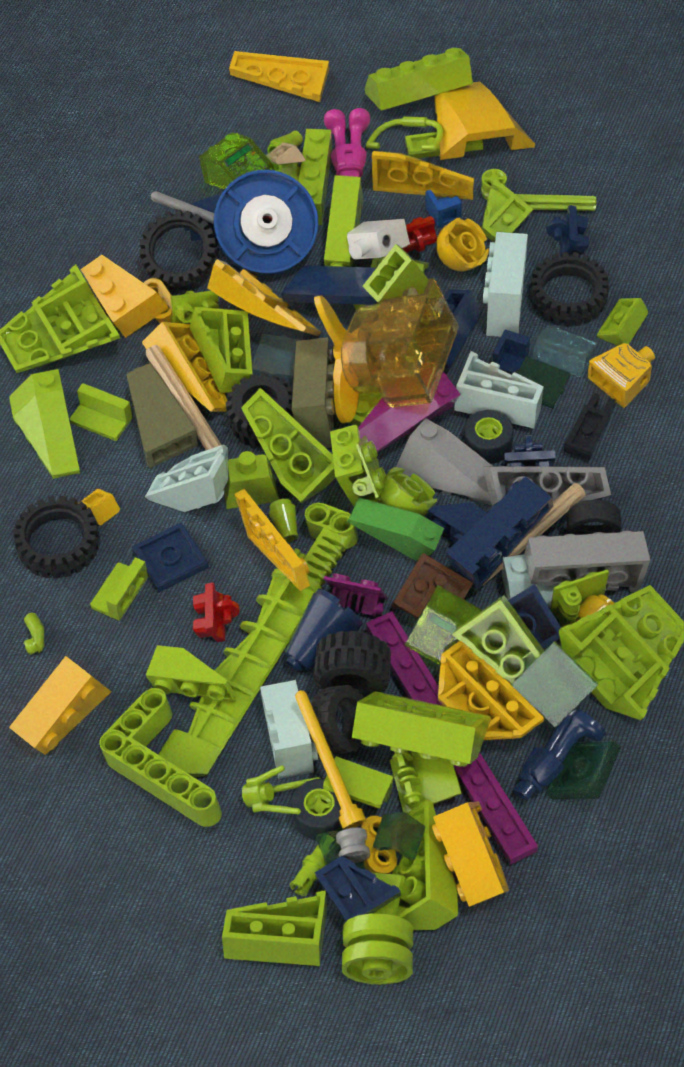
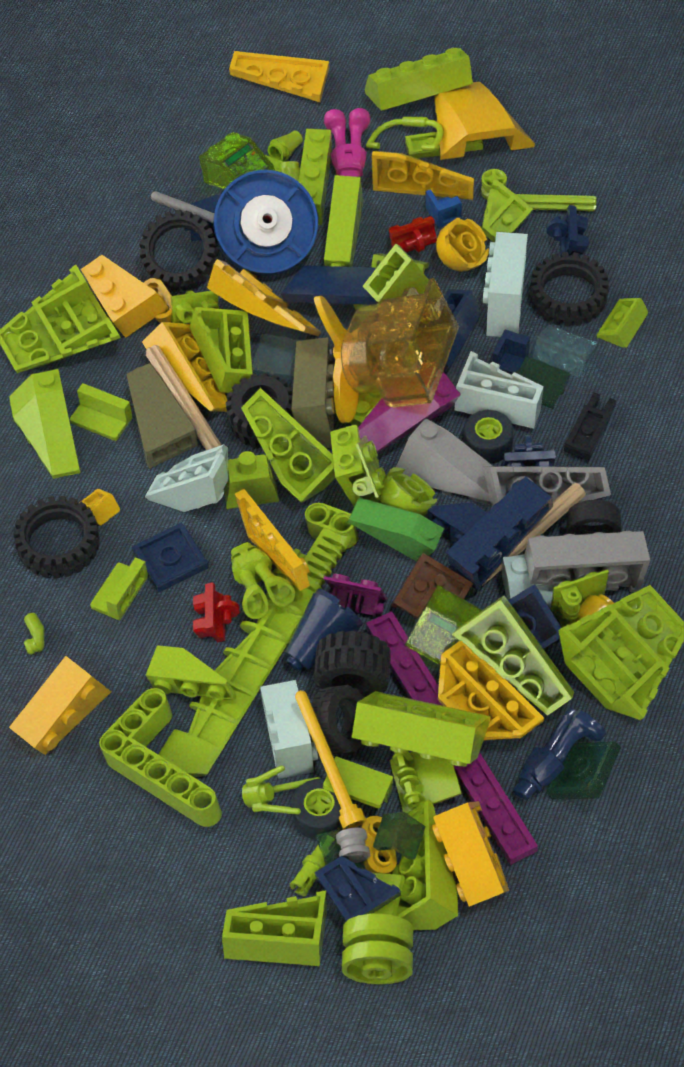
(252, 566): none -> lime piece
(284, 518): lime cone -> none
(285, 154): tan slope -> none
(368, 238): white torso -> none
(555, 684): clear green tile -> none
(622, 372): yellow torso -> none

